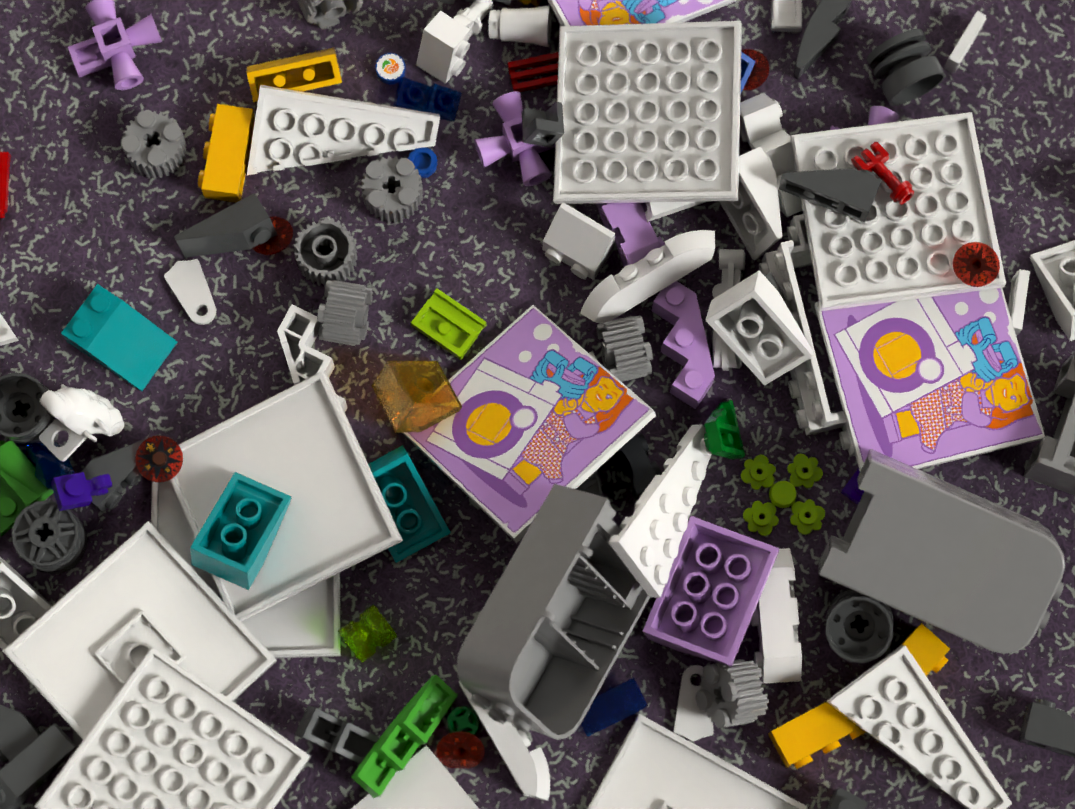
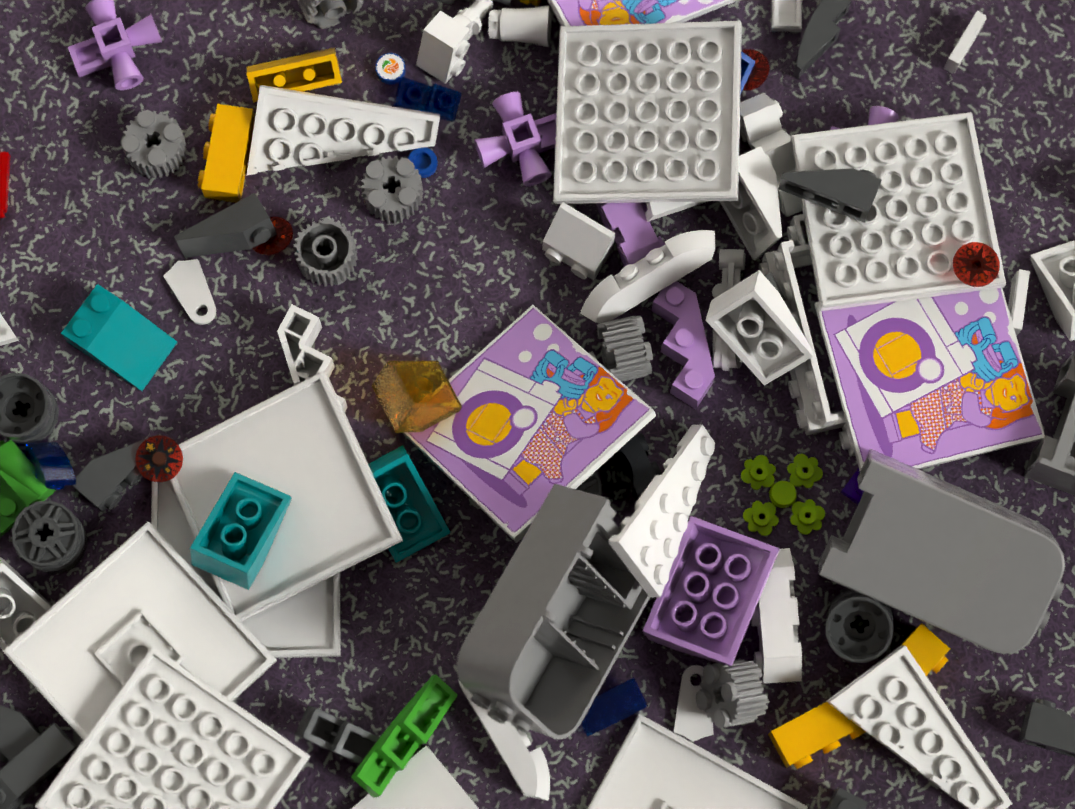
(75, 492): dark purple plate -> none
(79, 414): white piece -> none
(345, 312): light grey brick -> none
(367, 633): clear neon green wheel -> none
(448, 324): lime plate -> none
(460, 750): clear red piece -> none
(461, 718): dark green wheel -> none
(530, 62): red tile -> none
(543, 127): dark grey panel -> none
(723, 432): green wing -> none
(900, 192): red hinge -> none
(905, 67): dark grey wheel -> none

